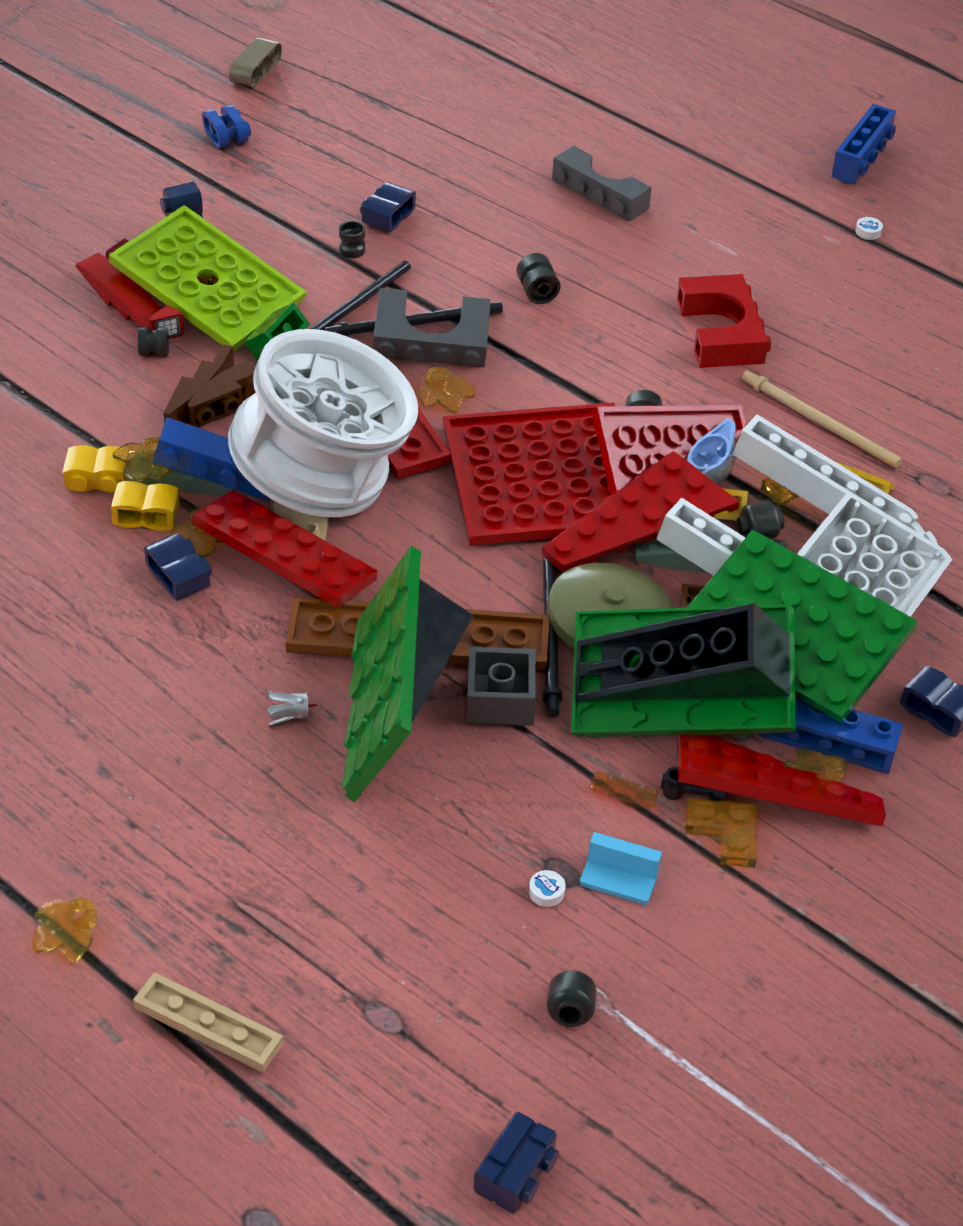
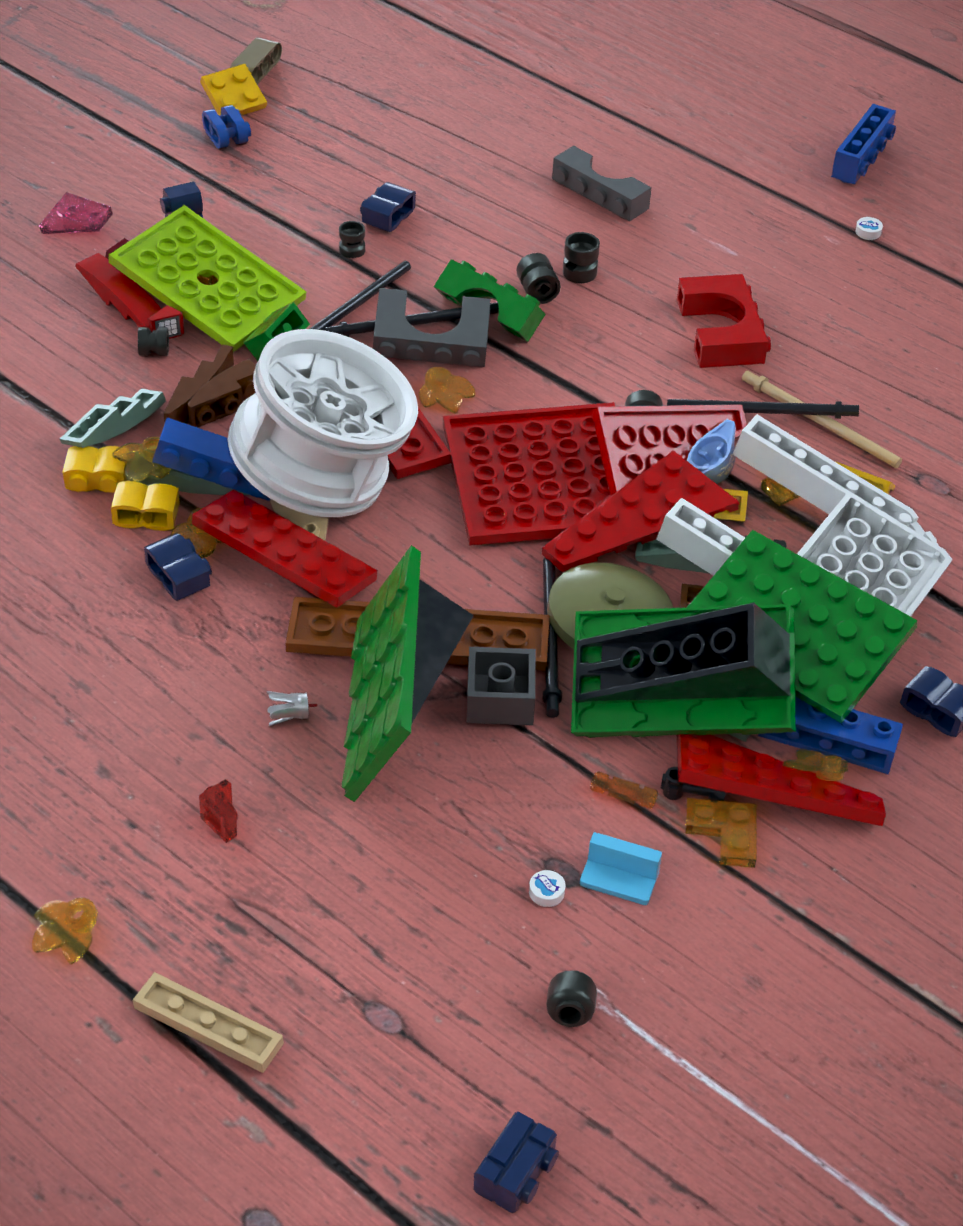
(75, 215): none -> clear pink wing
(110, 421): none -> sand green slope
(218, 811): none -> clear red bracket
(234, 87): none -> yellow plate
(516, 313): none -> green arch
(581, 257): none -> pearl dark grey wheel
(762, 518): pearl dark grey head -> none
(837, 409): none -> black bar

